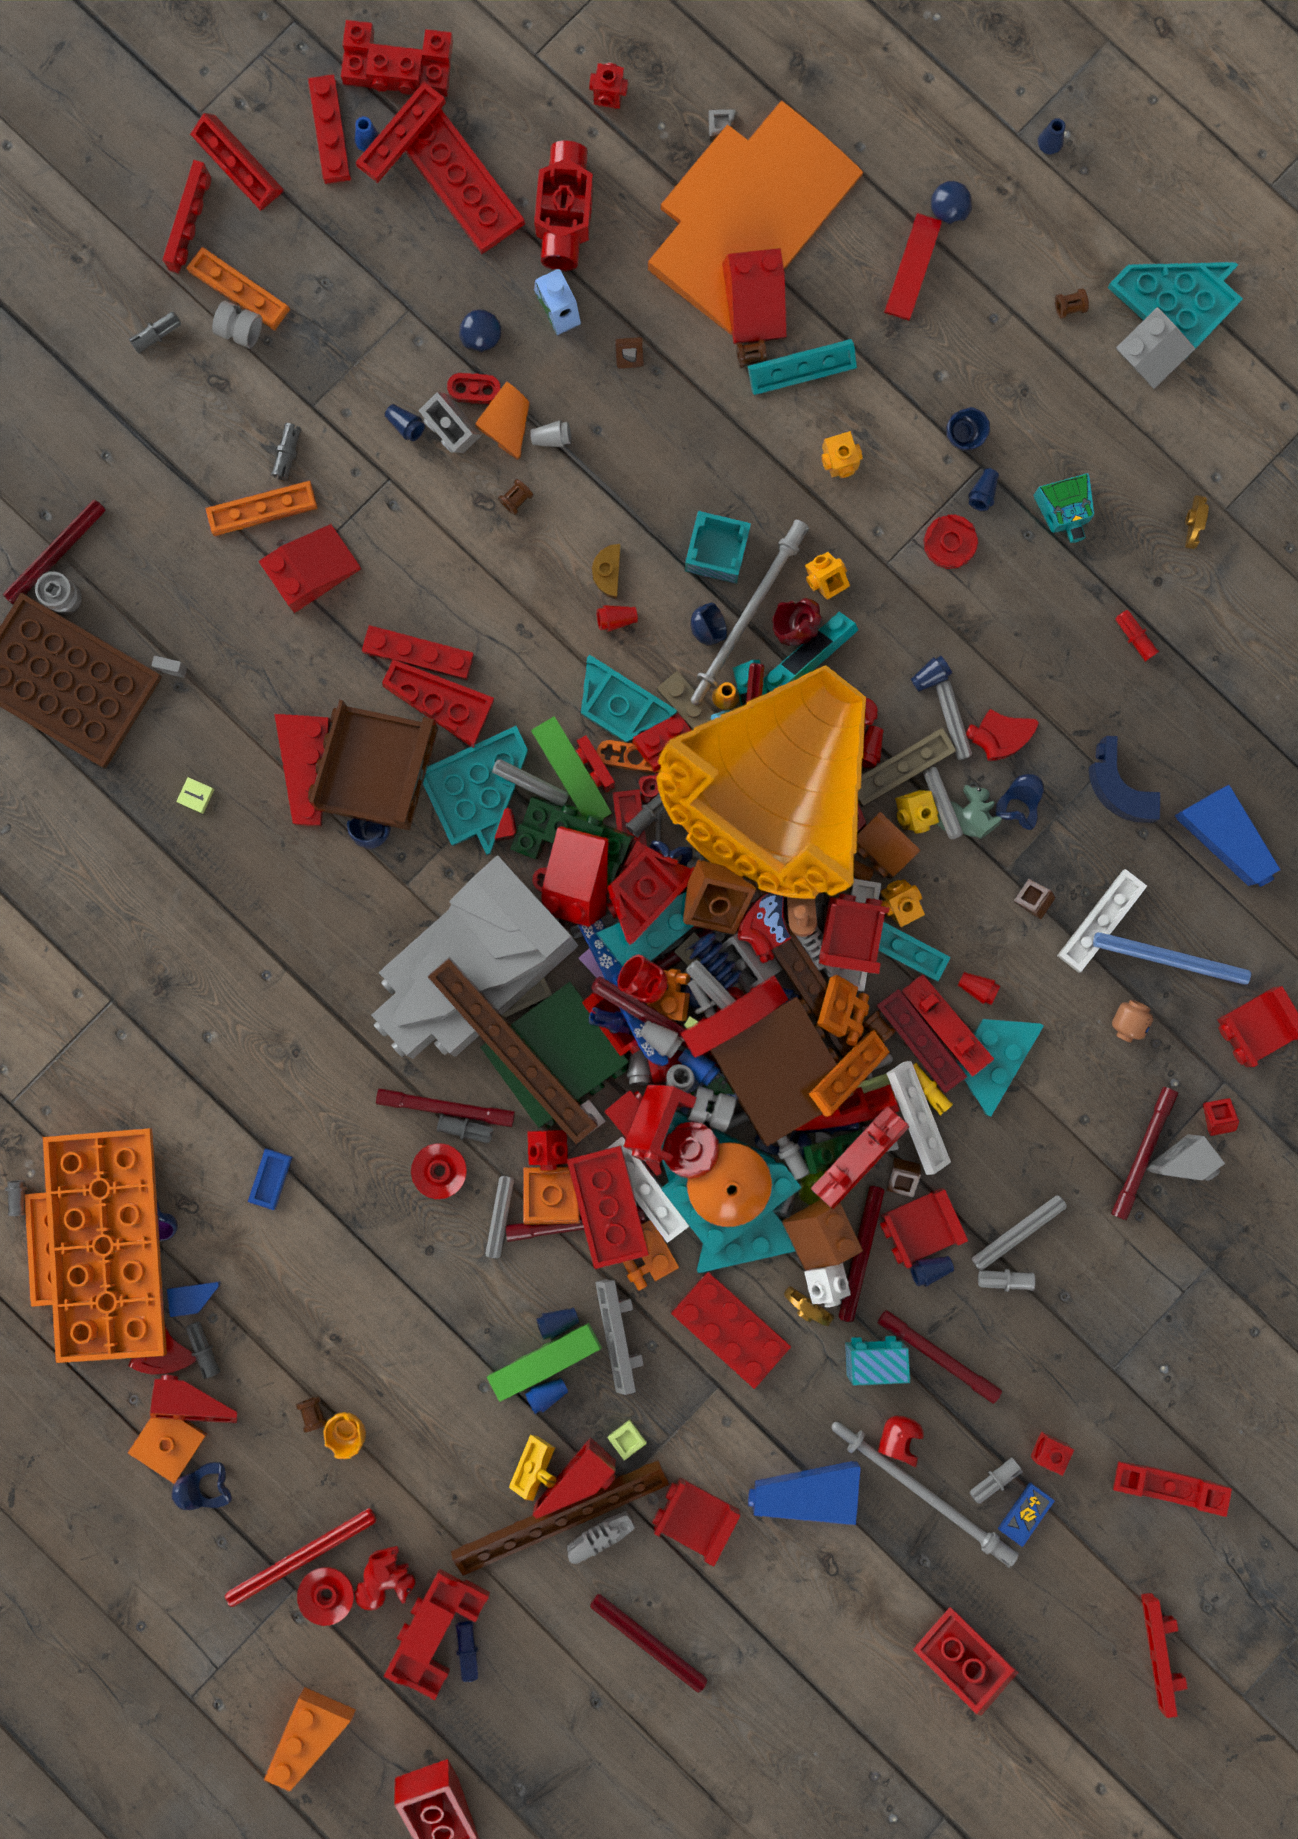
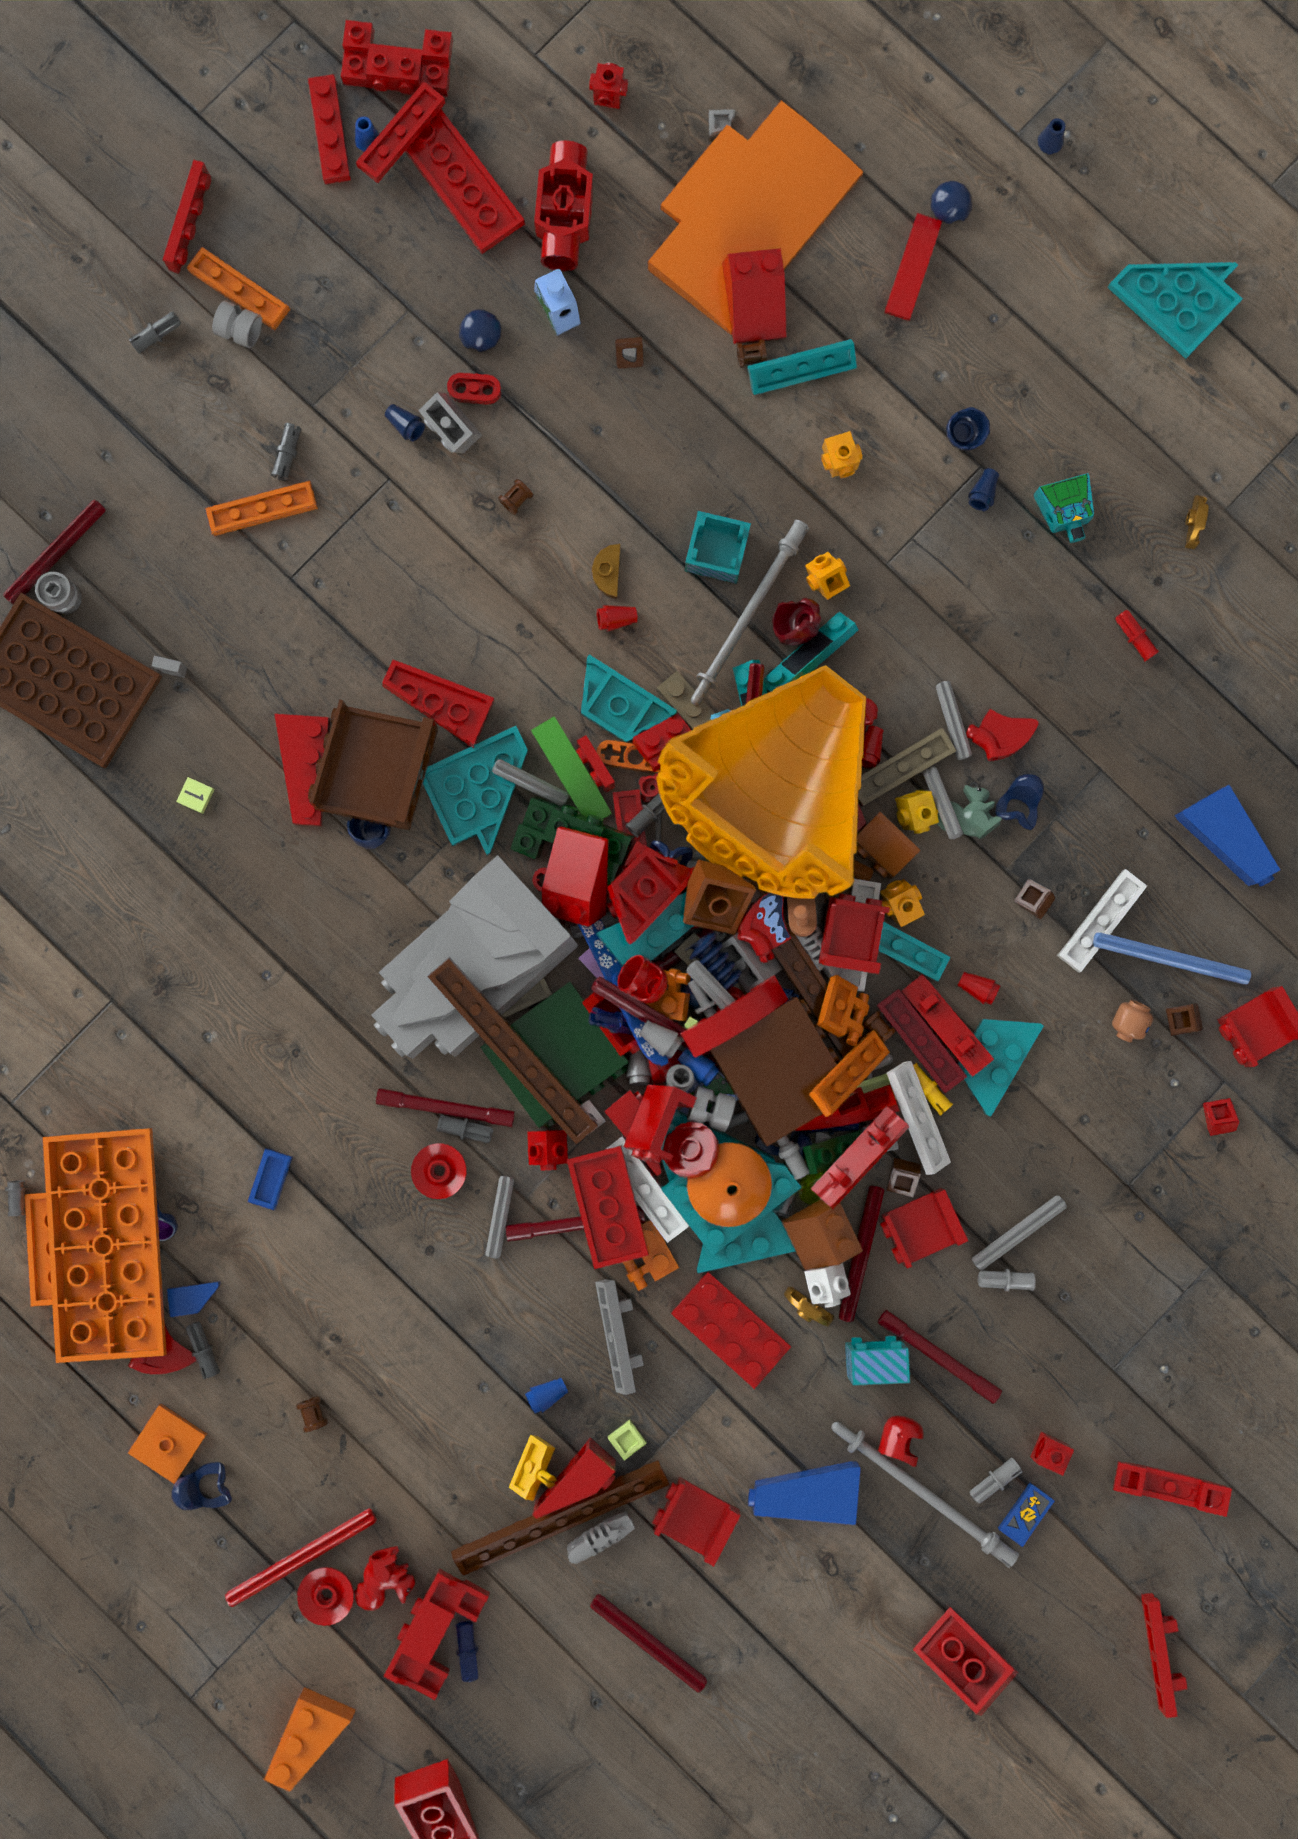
(182, 1401): red slope -> none
(236, 161): red slope -> none
(309, 566): red slope -> none
(344, 1435): light orange hair -> none
(418, 652): red plate -> none
(506, 419): orange slope -> none
(507, 826): red slope -> none
(544, 1362): bright green slope -> none
(549, 1197): orange plate -> none
(552, 434): light grey cone -> none
(556, 1322): dark blue cone -> none
(708, 624): dark blue hair -> none
(725, 702): light orange cone -> none
(931, 674): dark blue cone -> none
(931, 1270): dark blue cone -> none
(950, 541): red tile -> none
(1079, 303): reddish brown bush -> none
(1114, 793): dark blue arch -> none
(1128, 1194): dark red piece -> none
(1155, 348): light grey slope -> none
(1184, 1019): none -> reddish brown slope
(1188, 1158): light grey slope -> none

